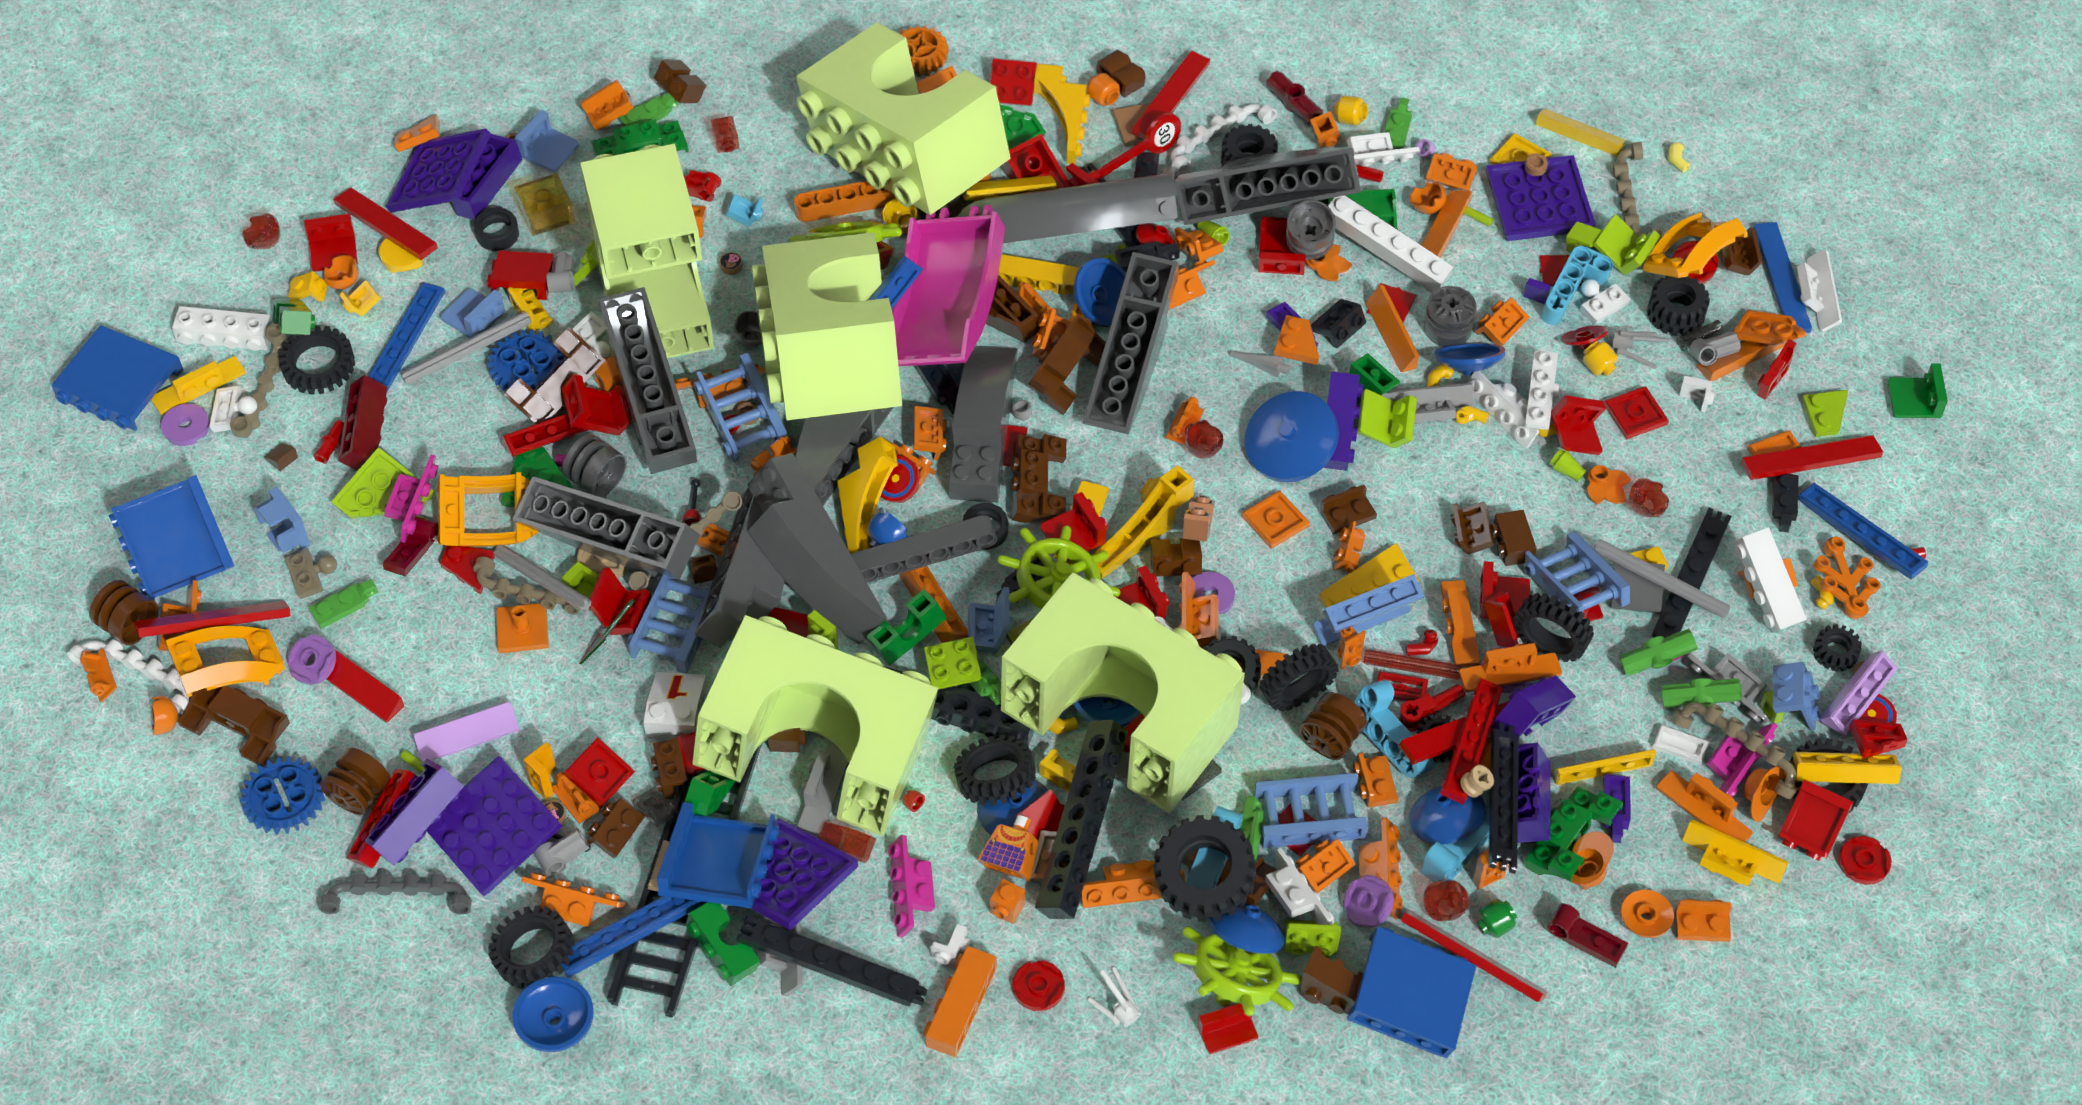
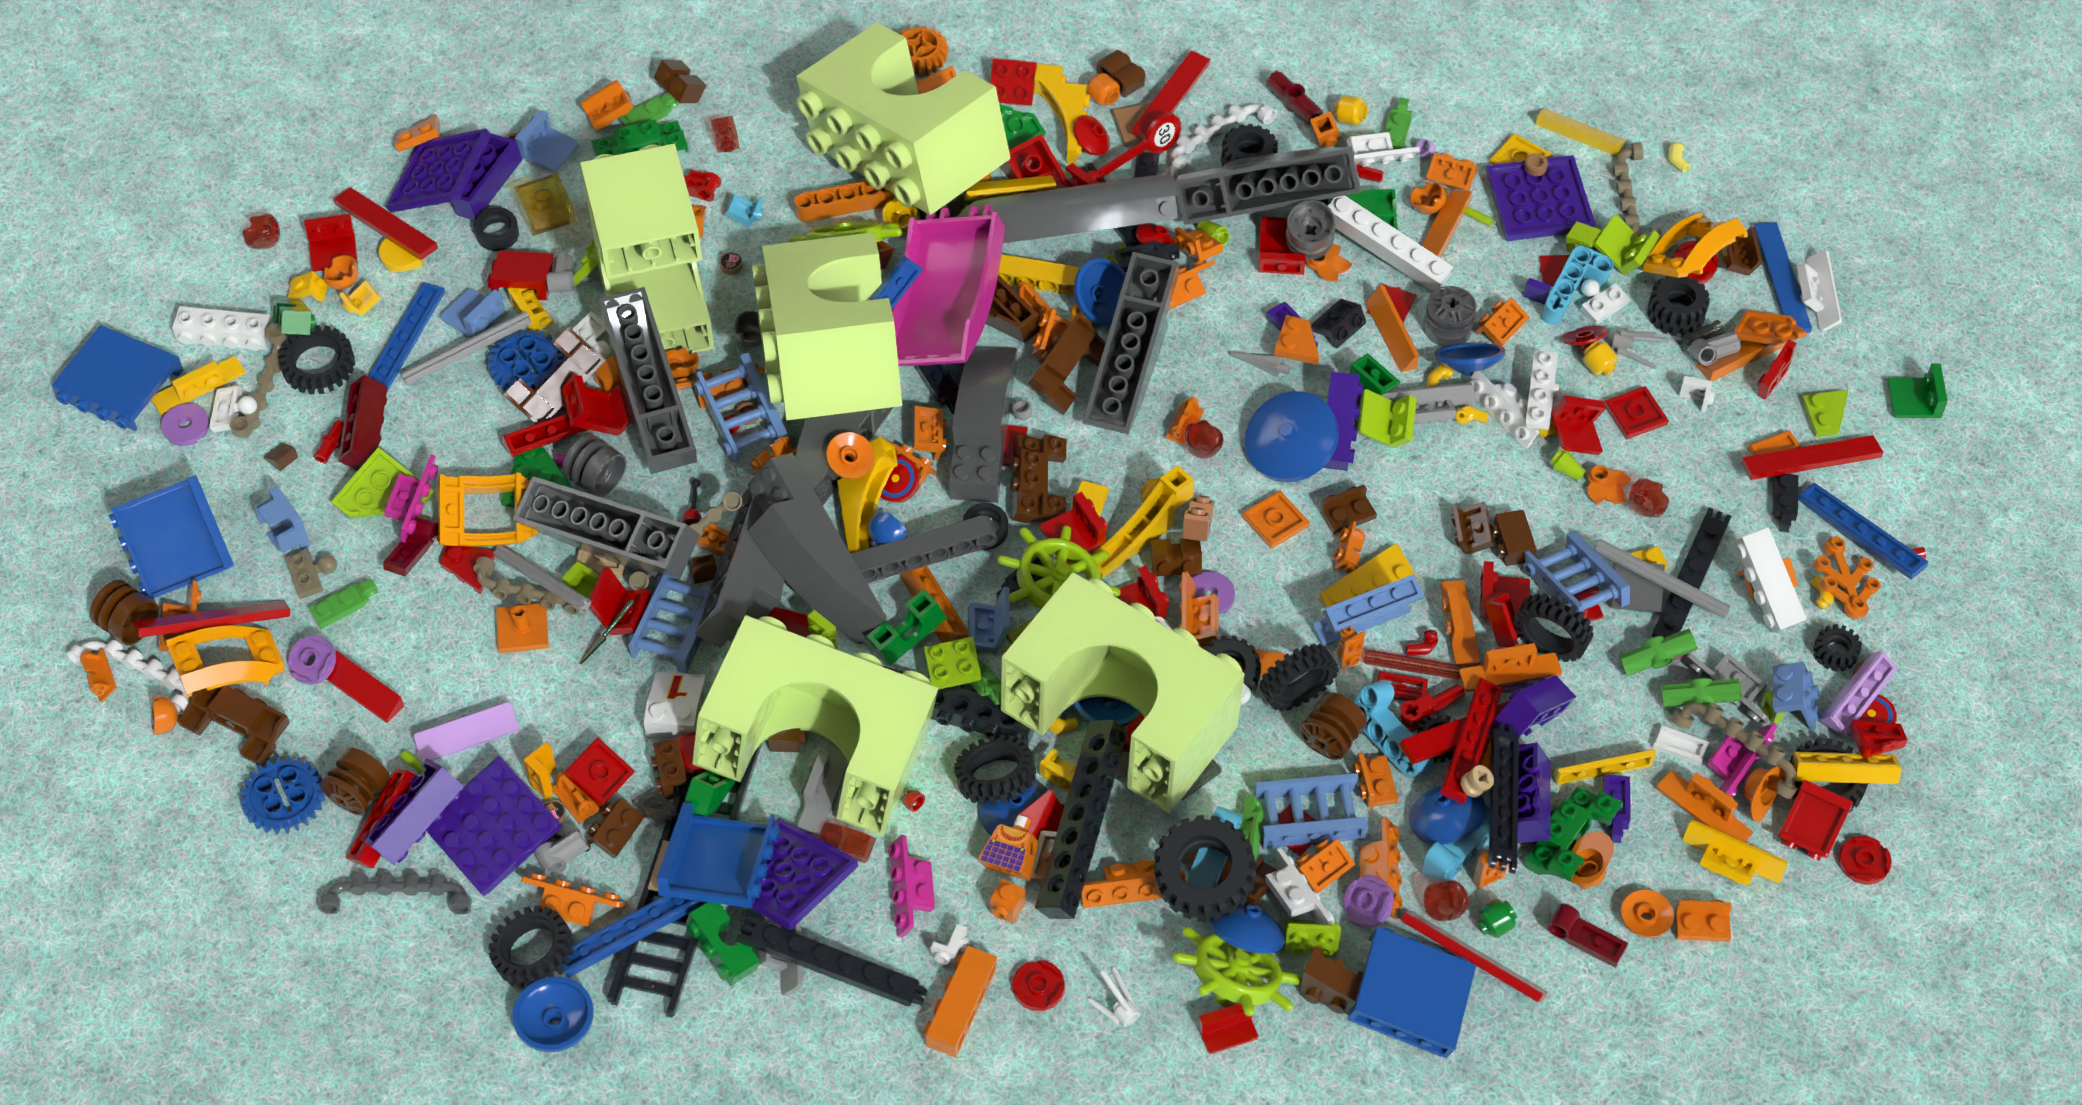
(682, 363): none -> orange hair
(854, 446): none -> orange dish
(1091, 135): none -> red dish

